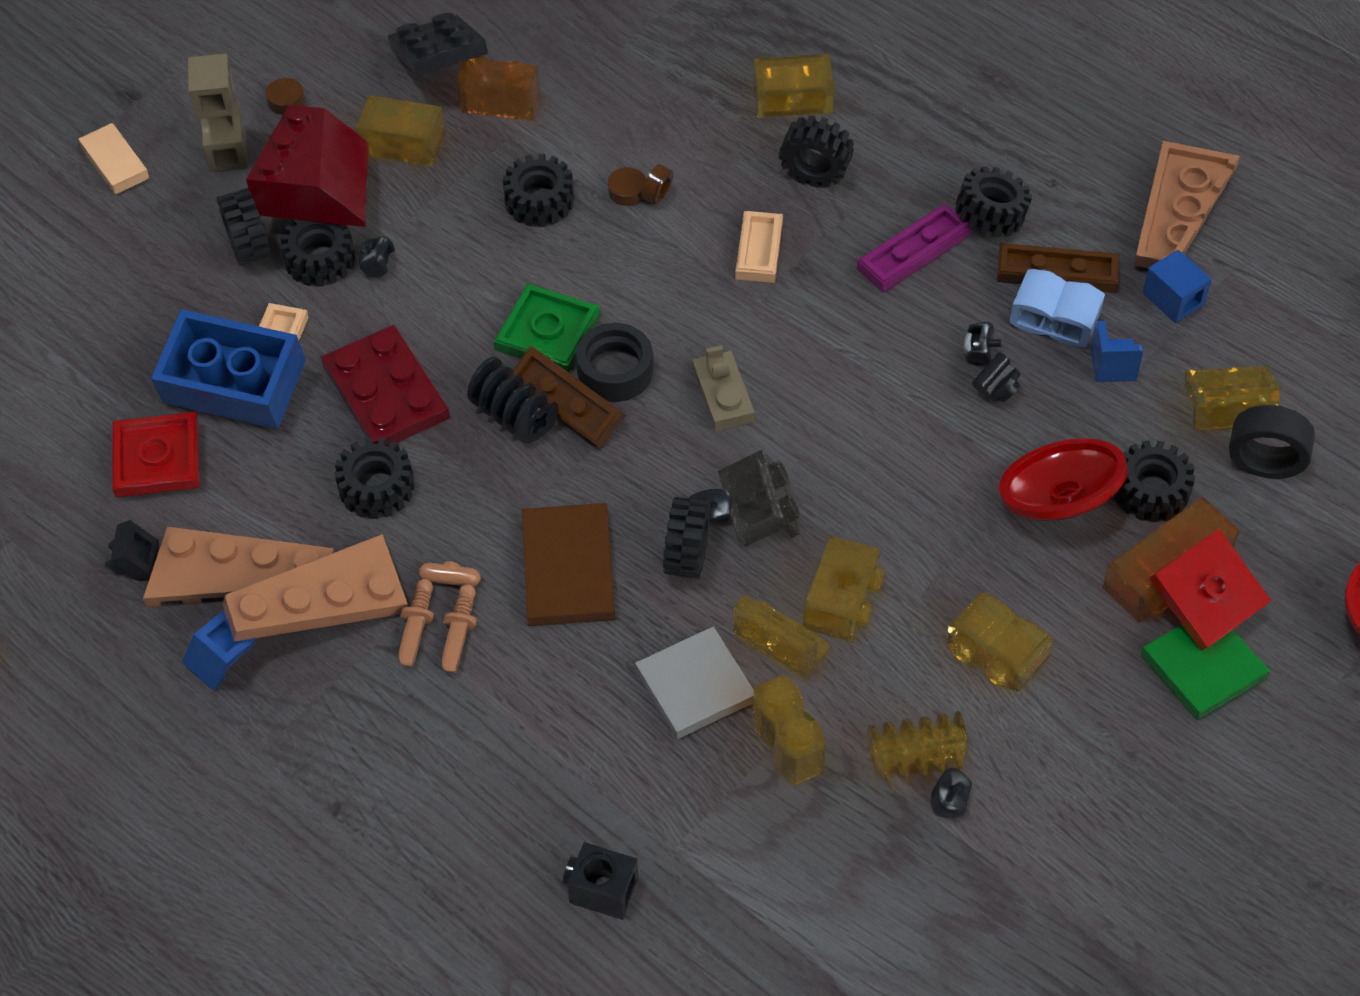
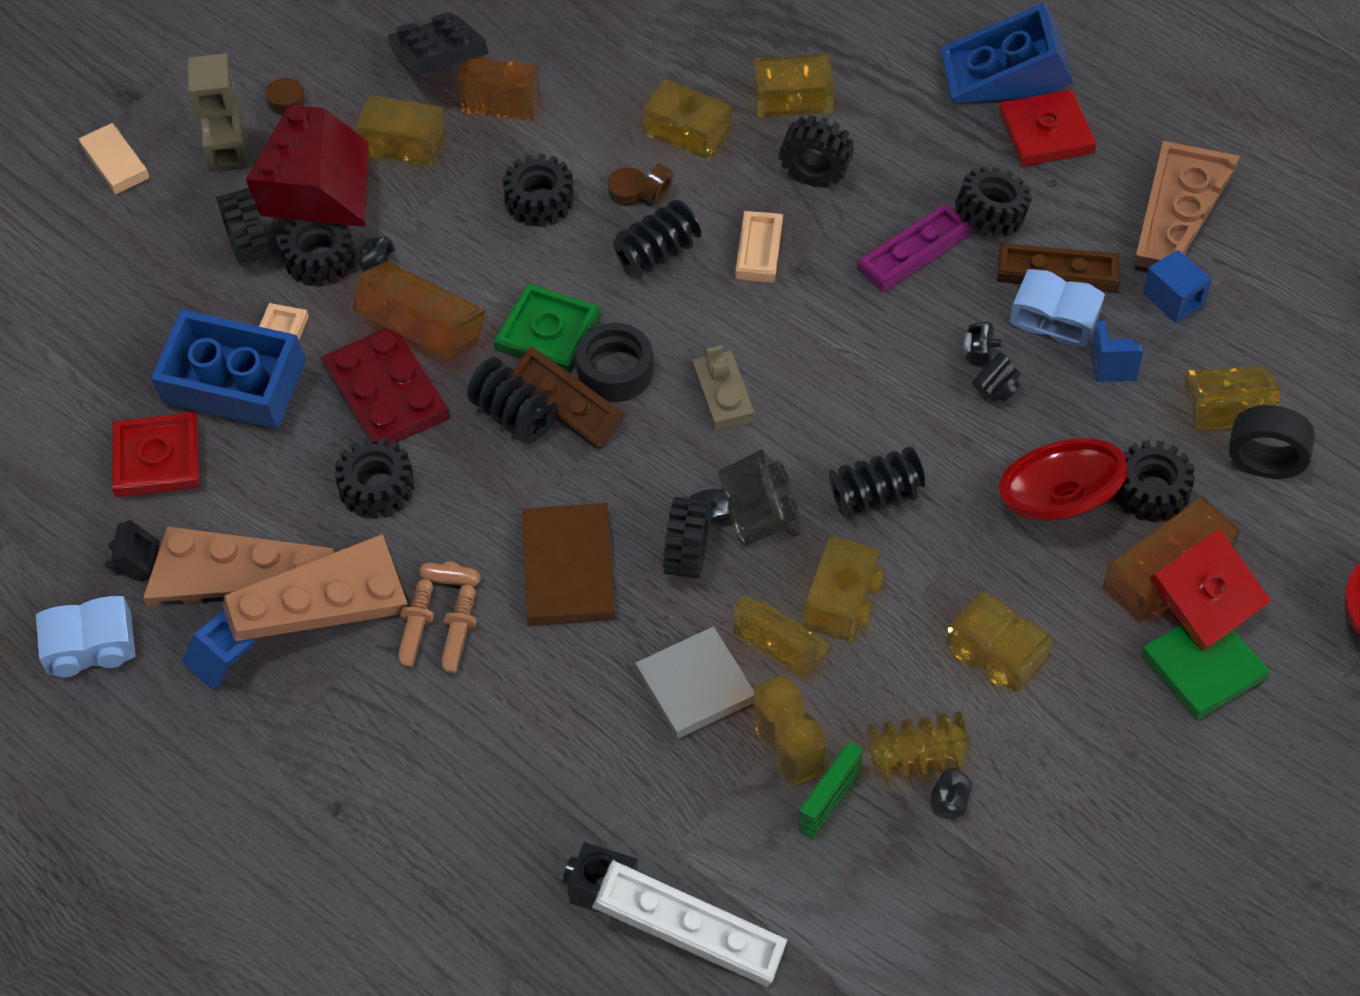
(85, 636): none -> light blue brick
(418, 310): none -> clear orange brick
(655, 236): none -> black piece
(687, 119): none -> clear yellow brick
(690, 923): none -> white tile
(830, 790): none -> green tile
(877, 481): none -> black piece
(1008, 59): none -> blue slope
(1047, 128): none -> red plate

